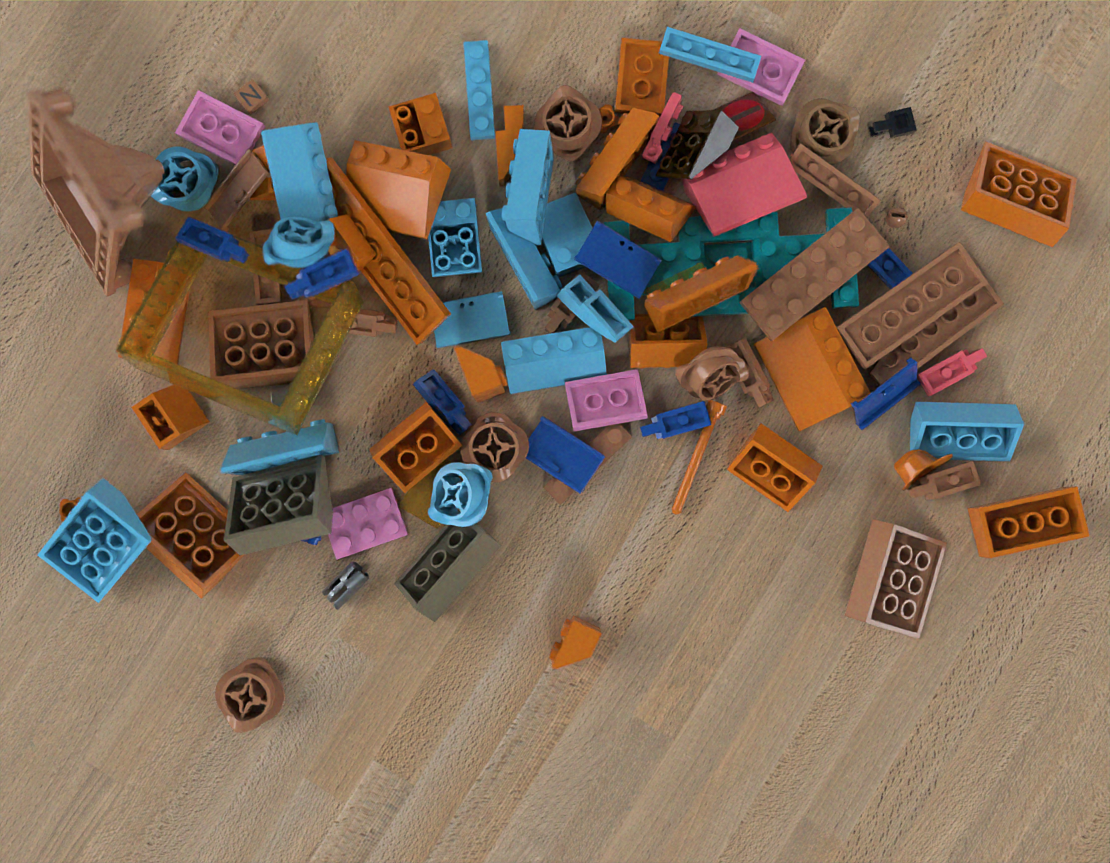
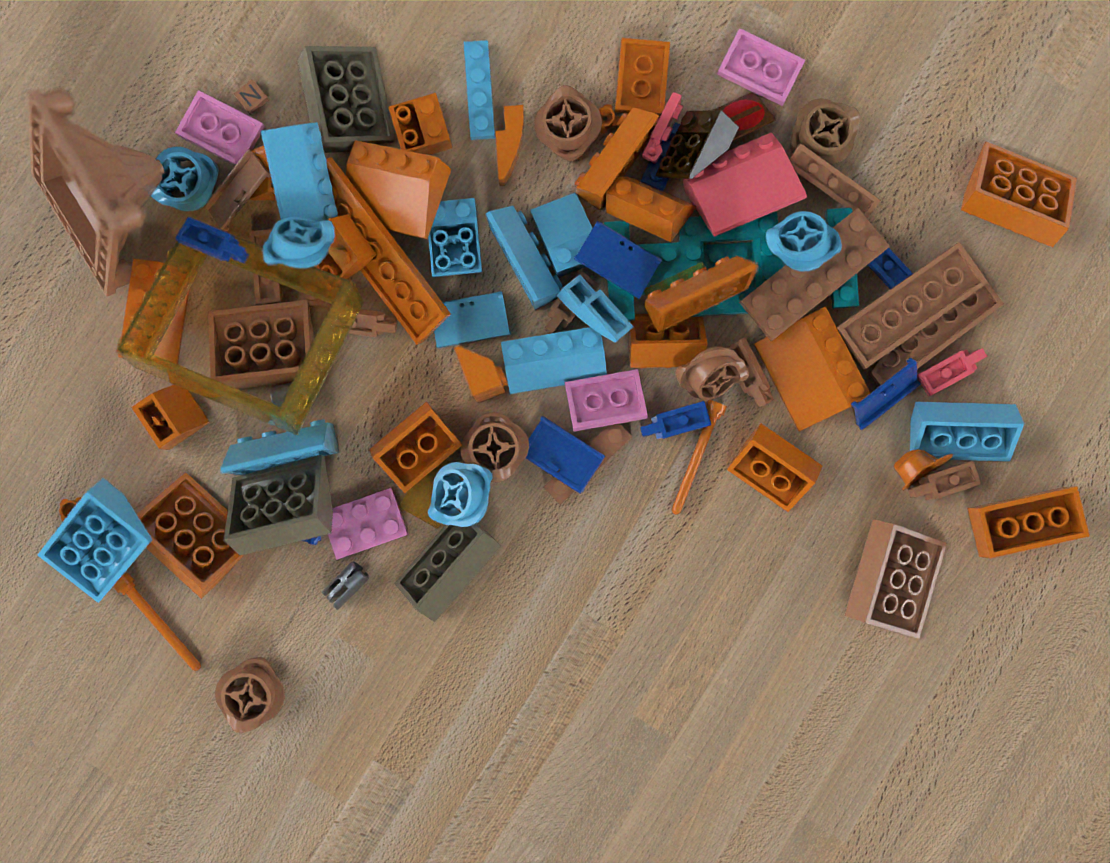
(127, 587): none -> orange piece
(323, 275): blue hinge -> none
(345, 96): none -> dark tan slope
(443, 401): blue hinge -> none
(529, 184): medium azure slope -> none
(576, 644): orange slope -> none
(710, 54): medium azure plate -> none
(803, 241): none -> medium azure piece
(896, 122): black plate -> none
(896, 222): nougat hinge -> none

